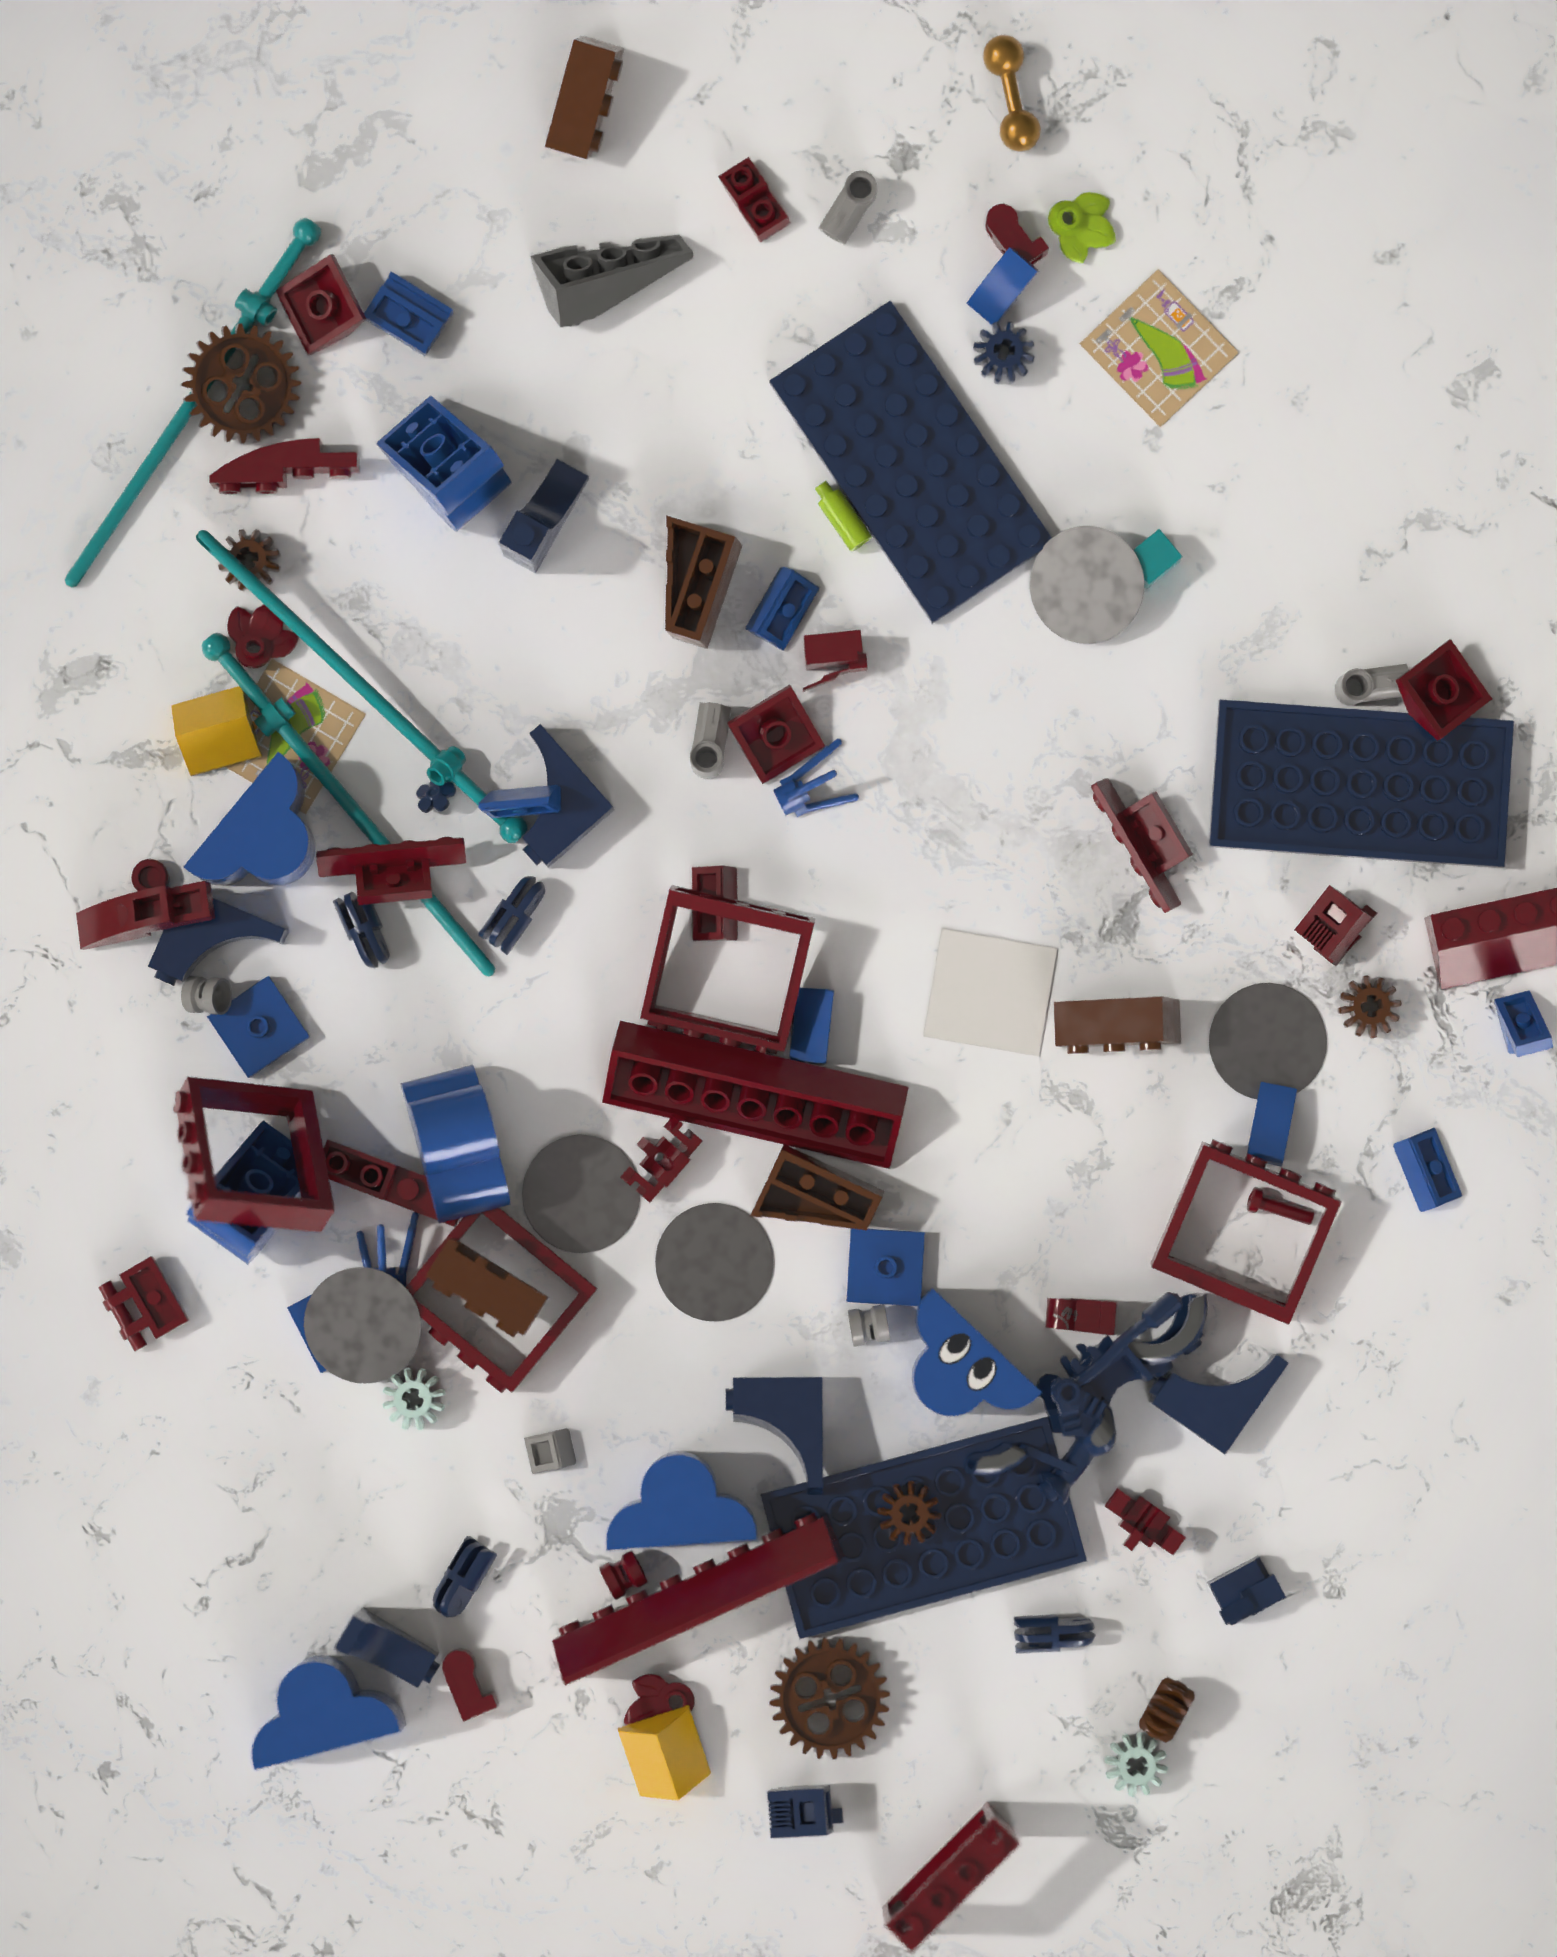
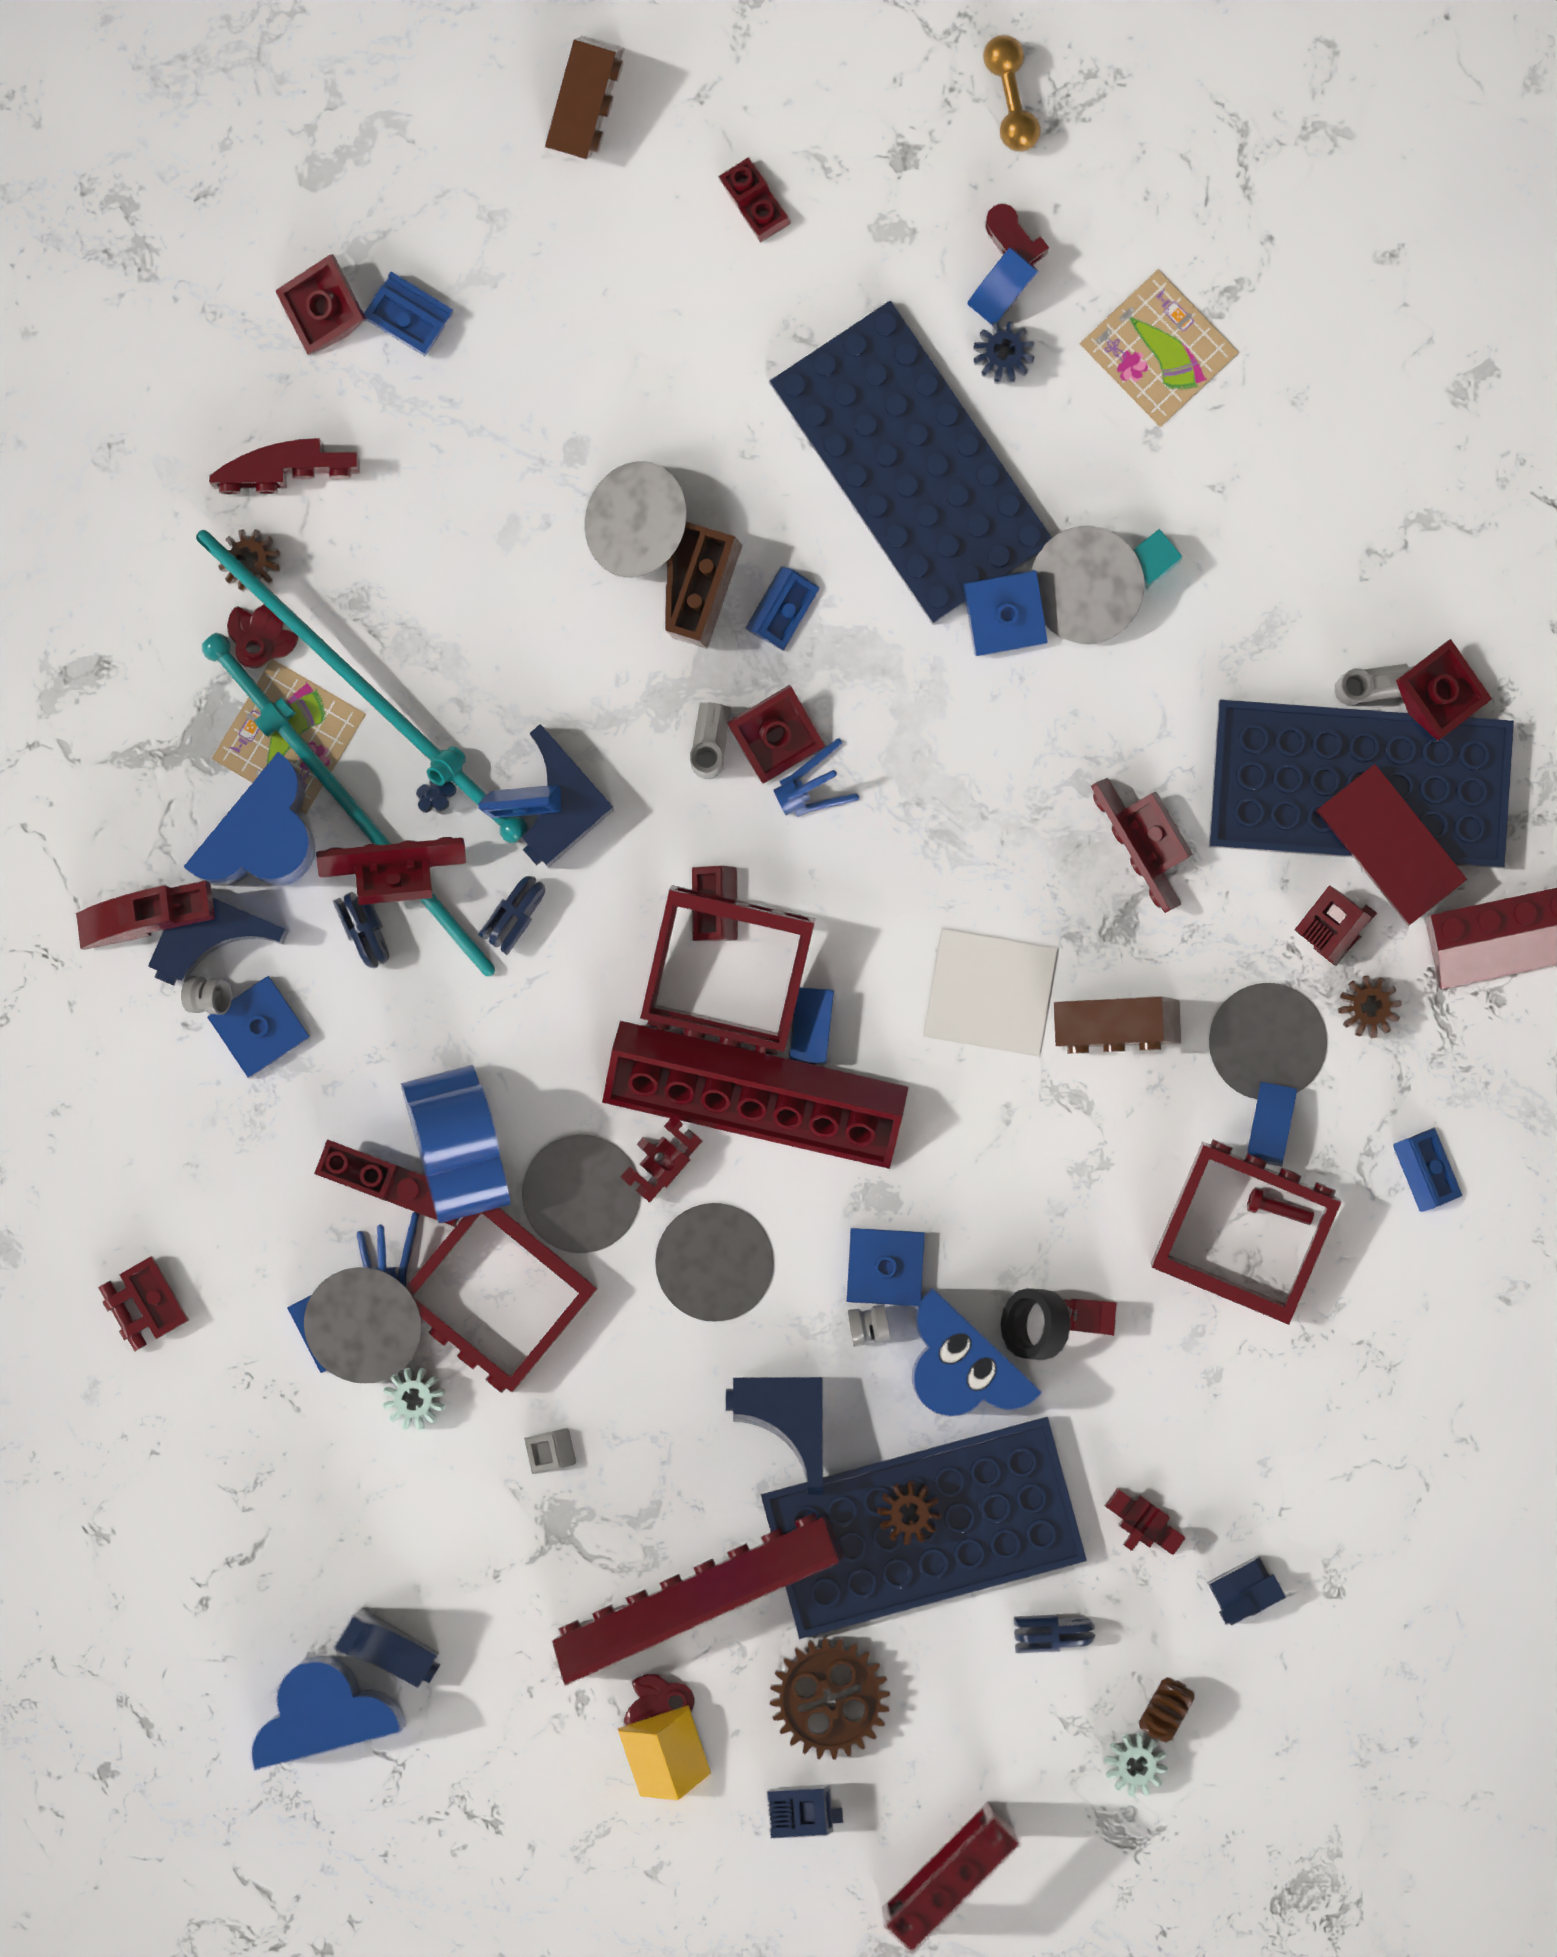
(149, 874): dark red tile -> none
(211, 366): reddish brown gear -> none
(213, 1205): dark red window -> none
(215, 731): yellow slope -> none
(254, 309): teal bar -> none
(258, 1166): blue brick -> none
(445, 462): blue brick -> none
(463, 1577): dark blue arm -> none
(464, 1685): dark red leg -> none
(486, 1288): reddish brown wedge -> none
(539, 522): dark blue arch -> none
(590, 282): dark grey wedge -> none
(616, 1579): dark red wheel -> none
(635, 519): none -> flat silver sticker
(680, 1508): blue brick -> none
(816, 1193): reddish brown wedge -> none
(834, 651): dark red piece -> none
(842, 517): lime cylinder -> none
(848, 209): light grey piece -> none
(1005, 612): none -> blue plate
(1055, 1329): none -> black tyre
(1082, 1402): dark blue piece -> none
(1087, 225): lime plate -> none
(1216, 1411): dark blue arch -> none
(1391, 845): none -> dark red tile
(1522, 1024): blue slope -> none

